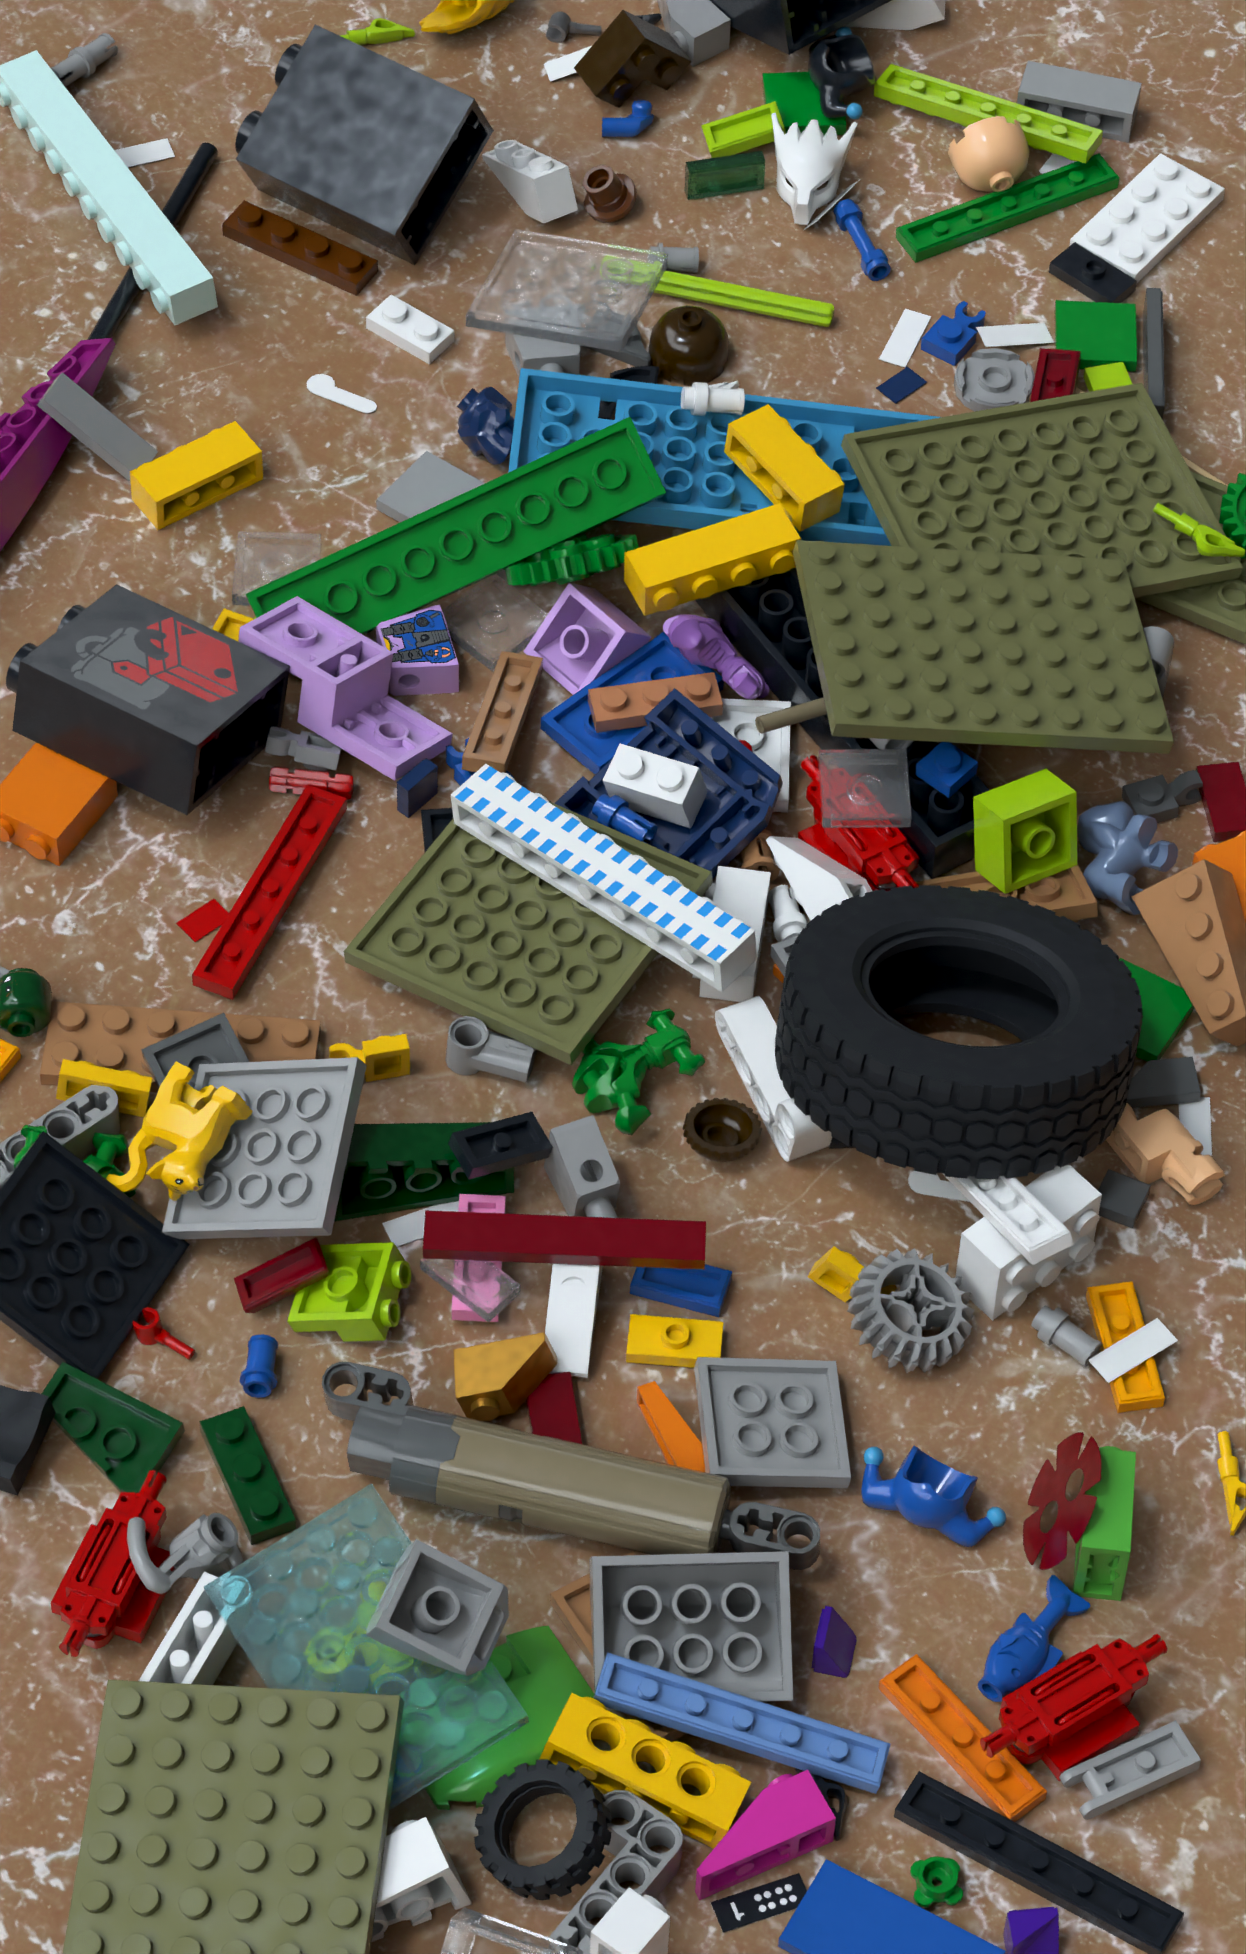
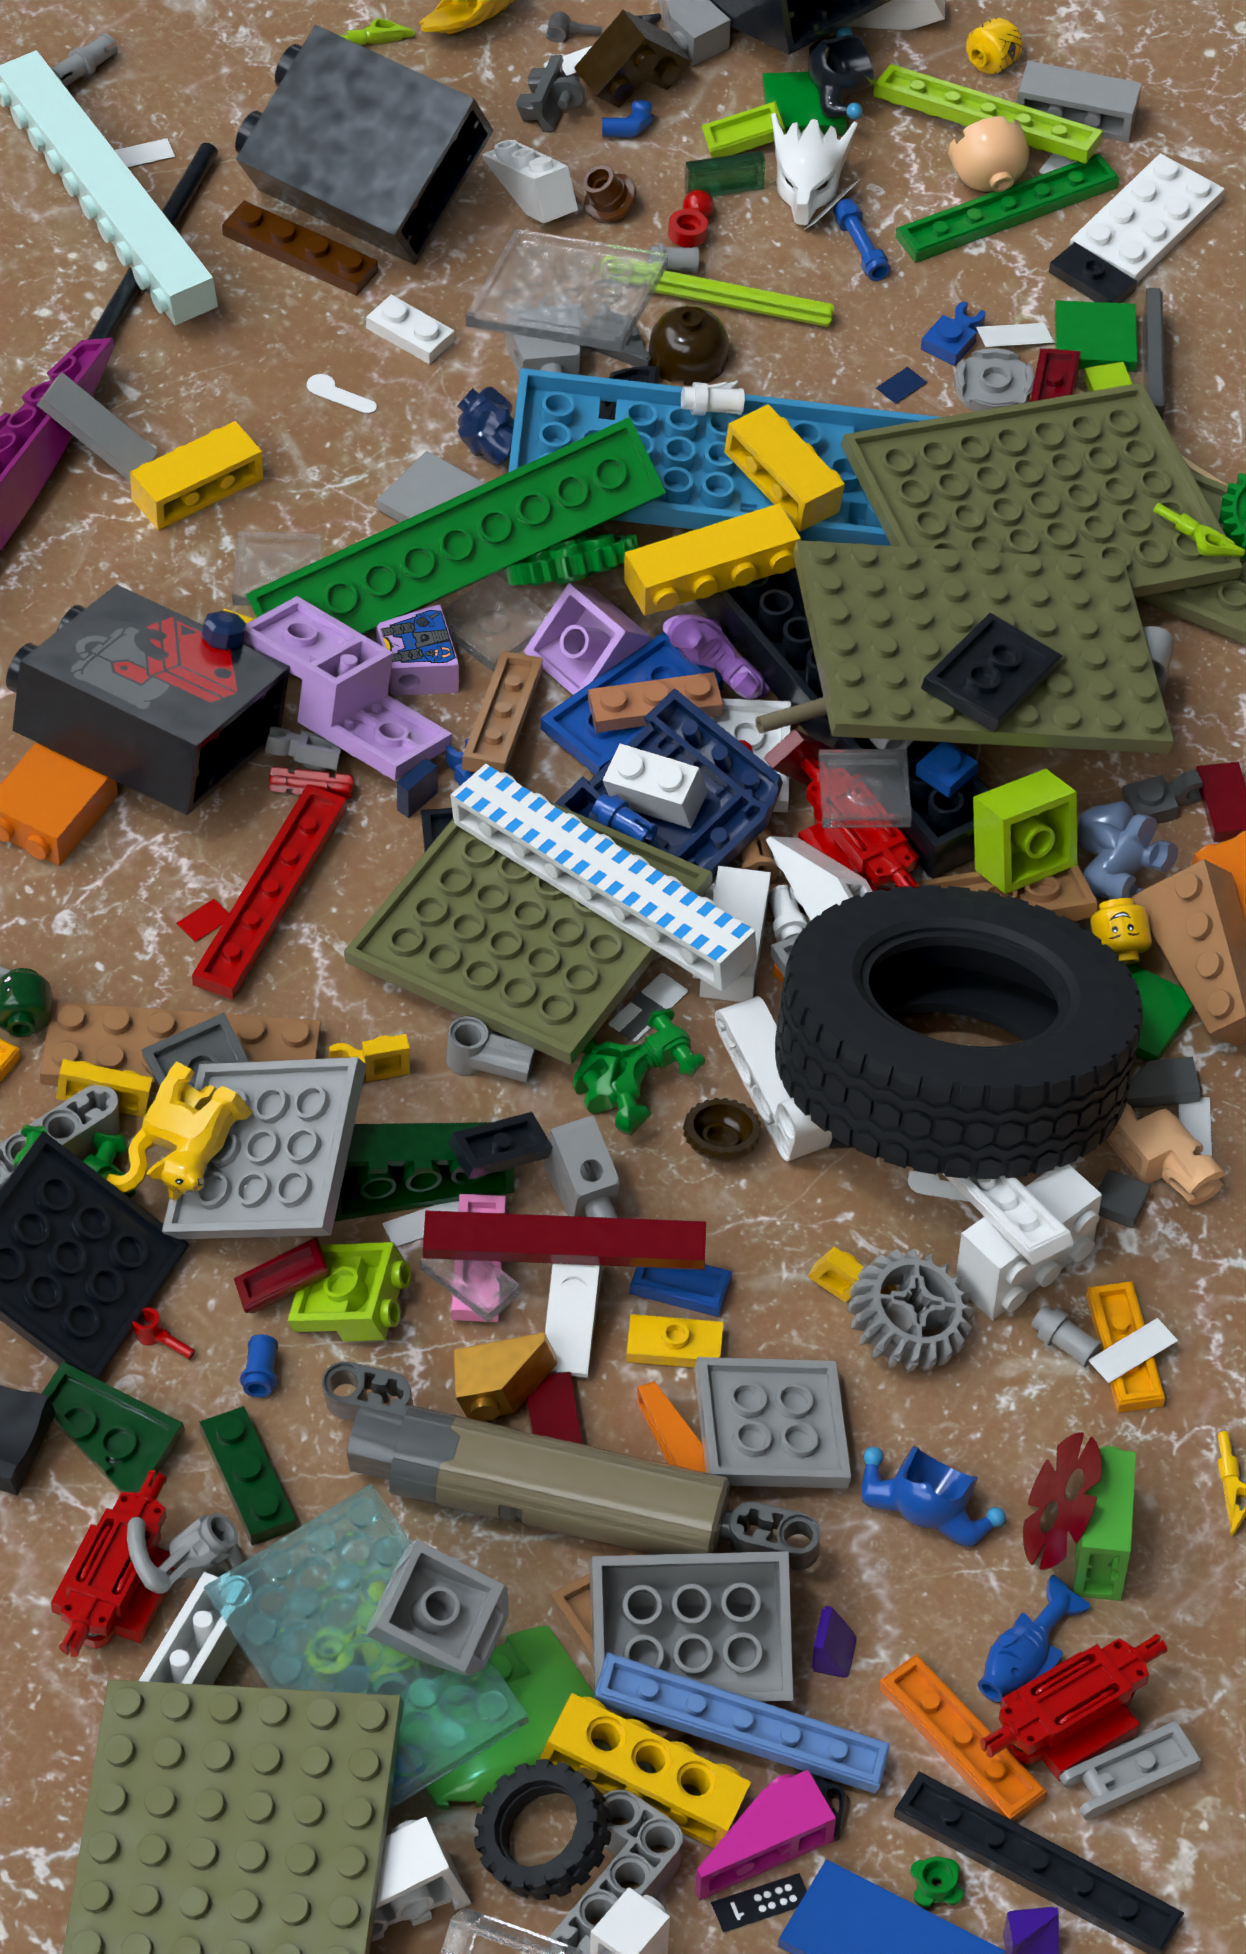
(223, 630): none -> dark blue tile
(550, 94): none -> dark grey hips
(657, 996): none -> white sticker
(690, 226): none -> red plate
(791, 751): none -> dark red tile
(905, 338): white sticker -> none
(991, 672): none -> black tile
(994, 45): none -> yellow head
(1123, 928): none -> yellow head

